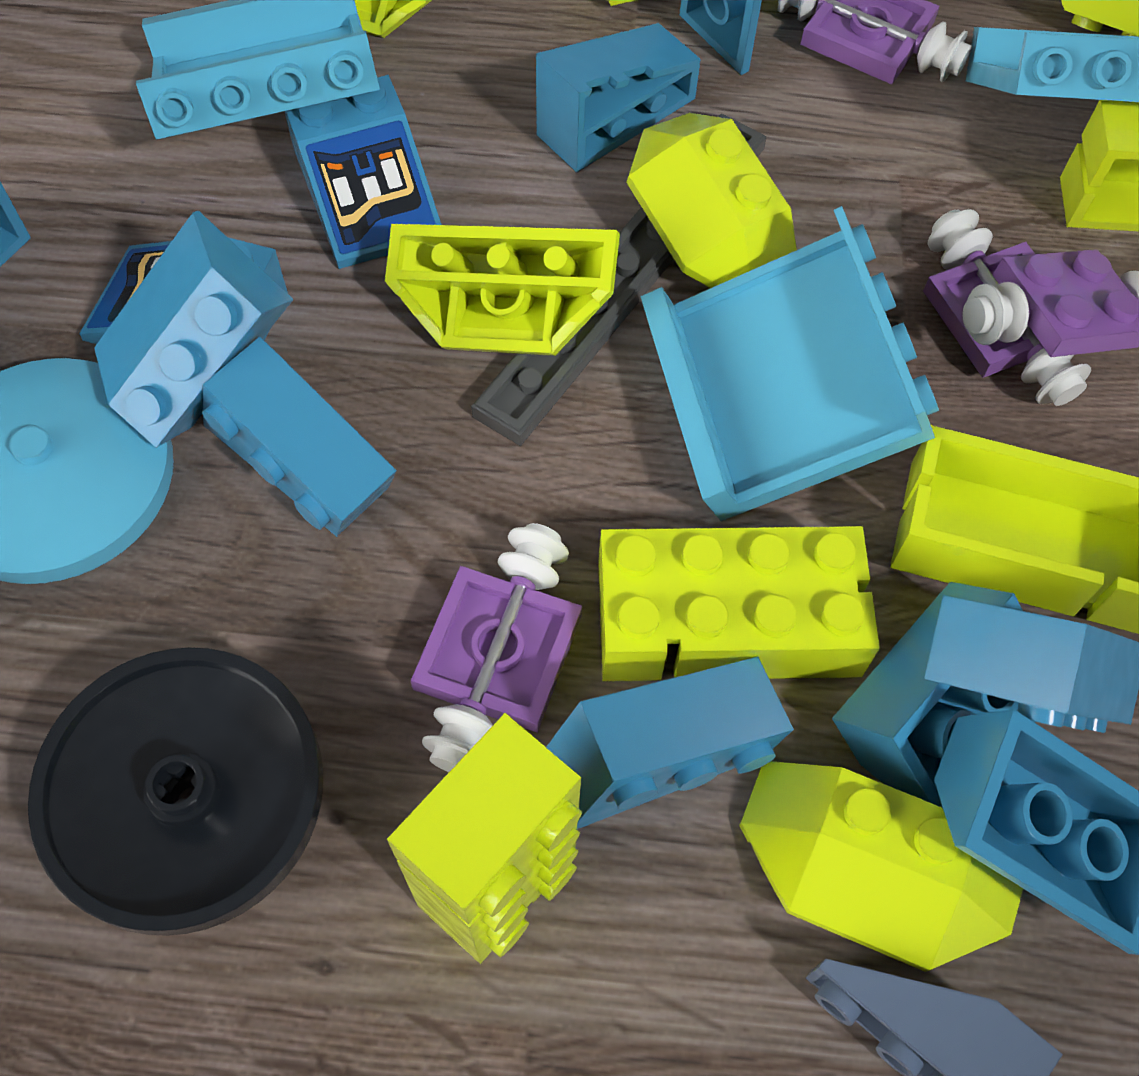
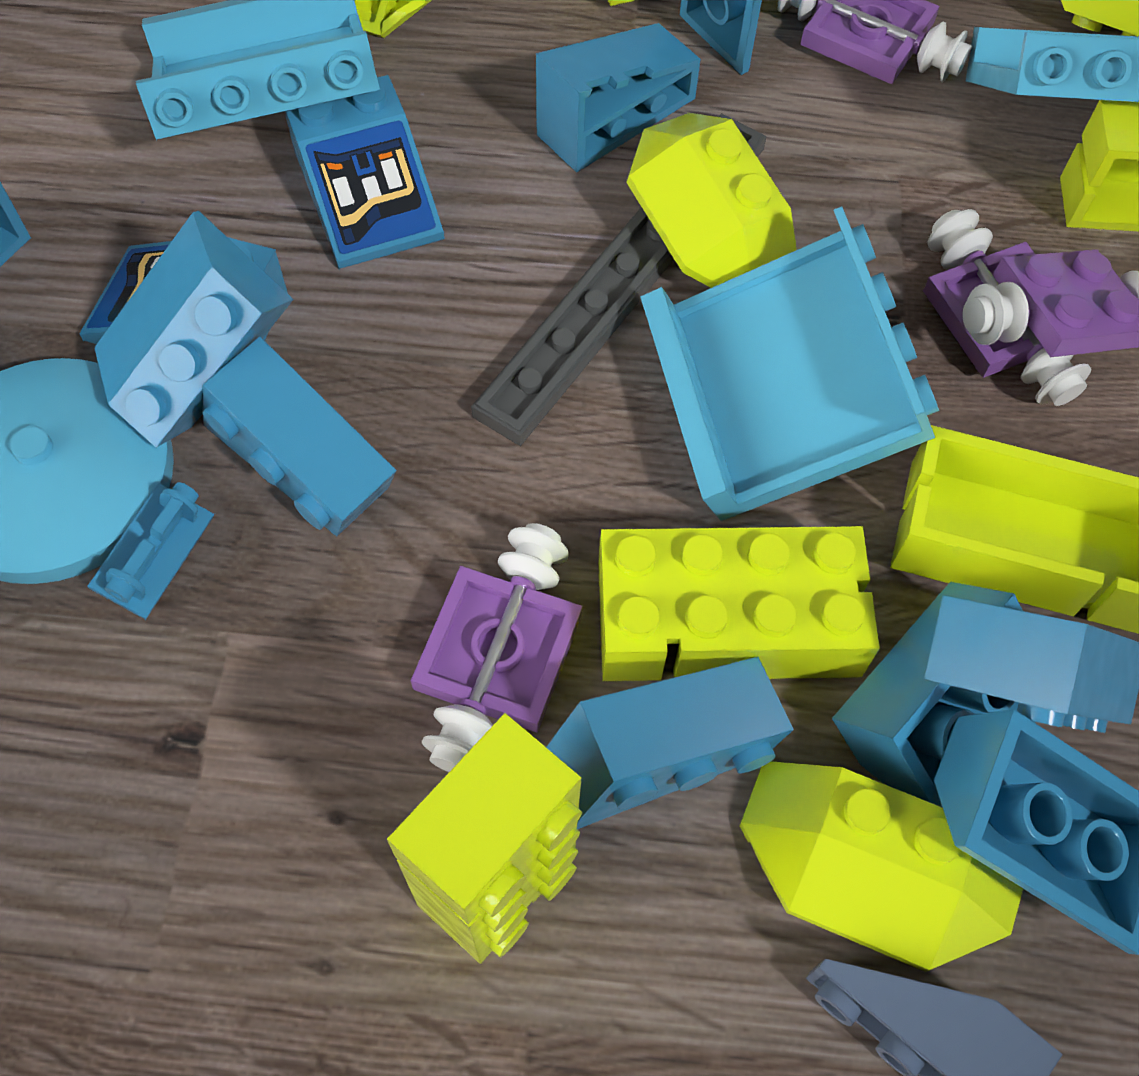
(113, 779): black dish -> none
(152, 549): none -> dark azure hinge
(502, 284): neon yellow wedge -> none

